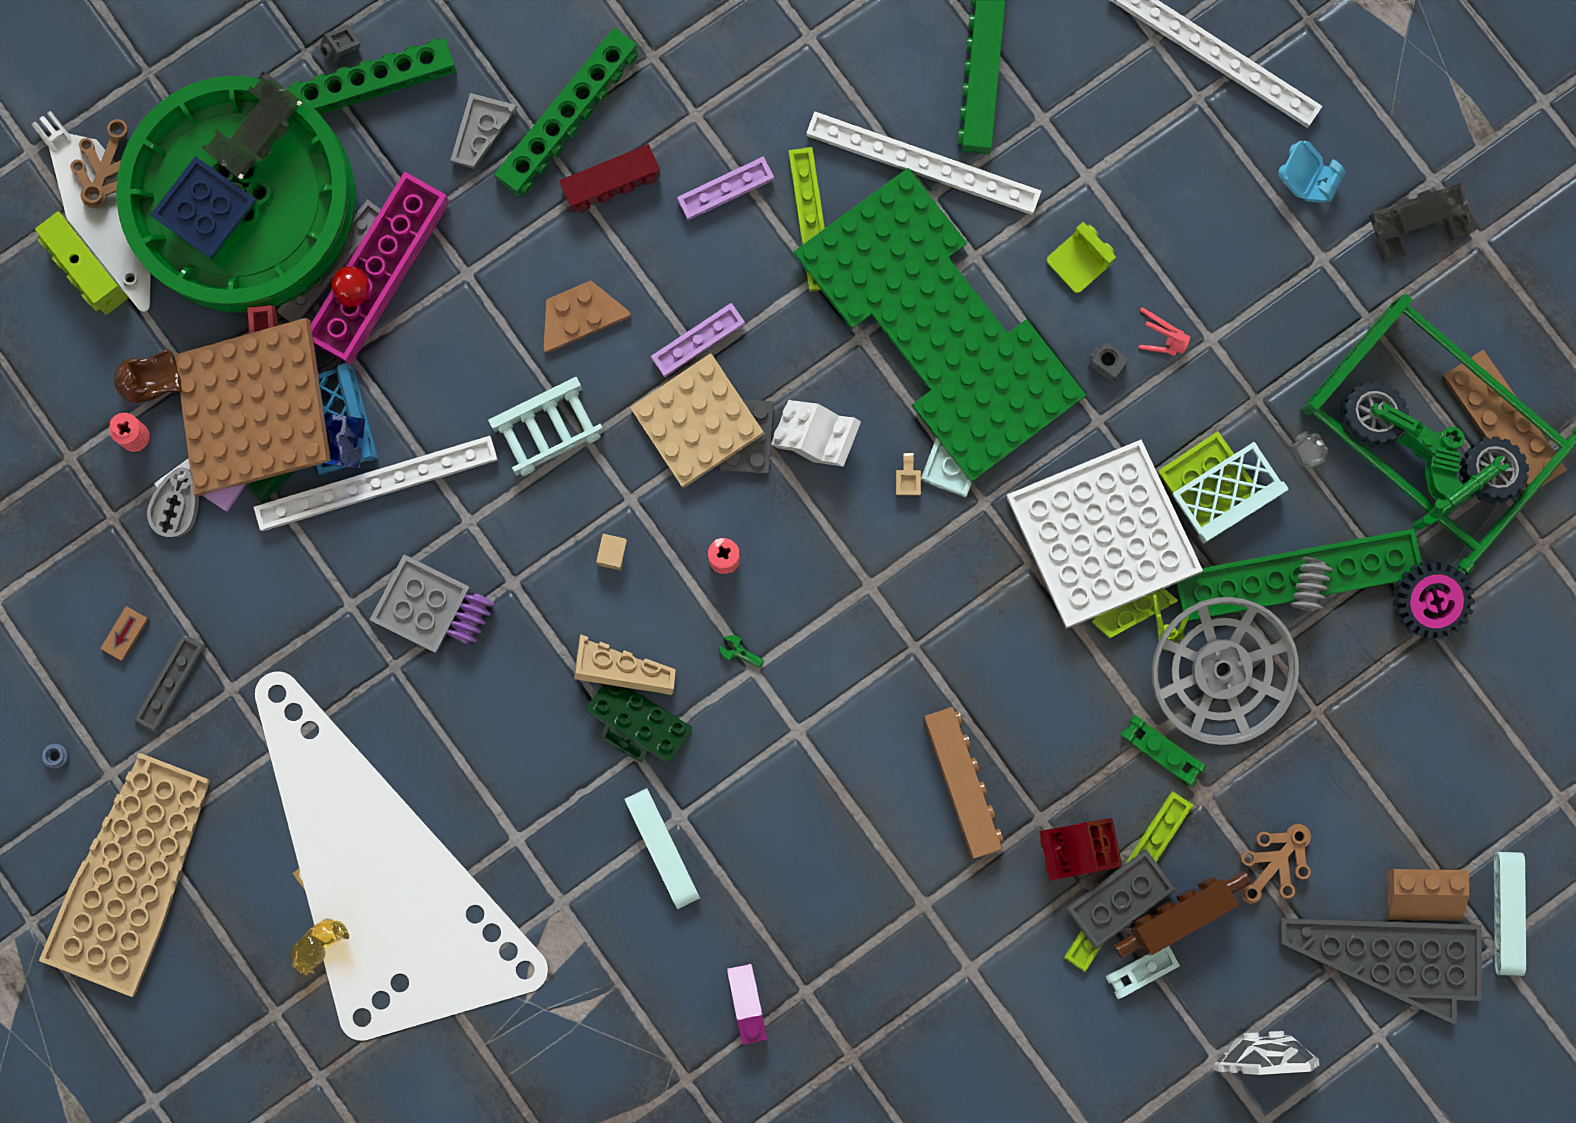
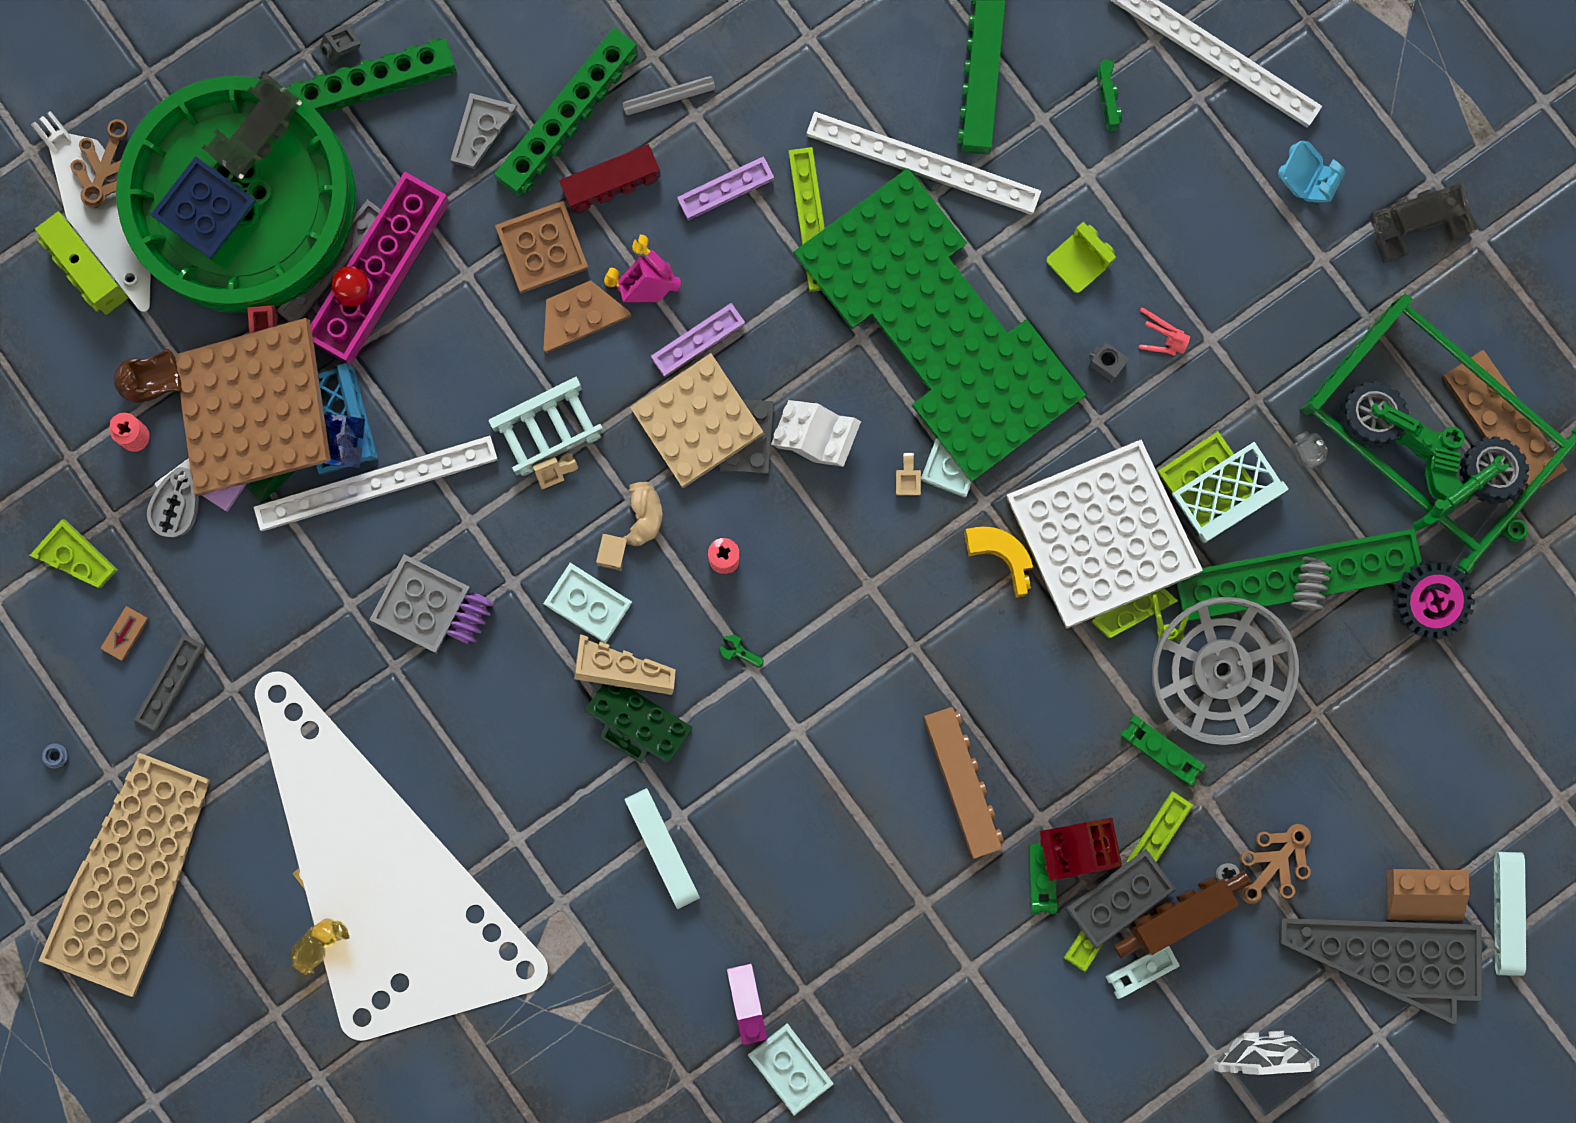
(72, 553): none -> lime wing
(541, 247): none -> medium nougat plate
(552, 471): none -> tan plate
(587, 603): none -> light aqua tile
(646, 279): none -> dark pink torso
(648, 512): none -> tan animal
(668, 95): none -> light grey axle
(790, 1069): none -> light aqua tile
(1004, 545): none -> yellow arch
(1040, 882): none -> green plate
(1108, 95): none -> green plate
(1228, 866): none -> light grey bush
(1521, 530): none -> green plate

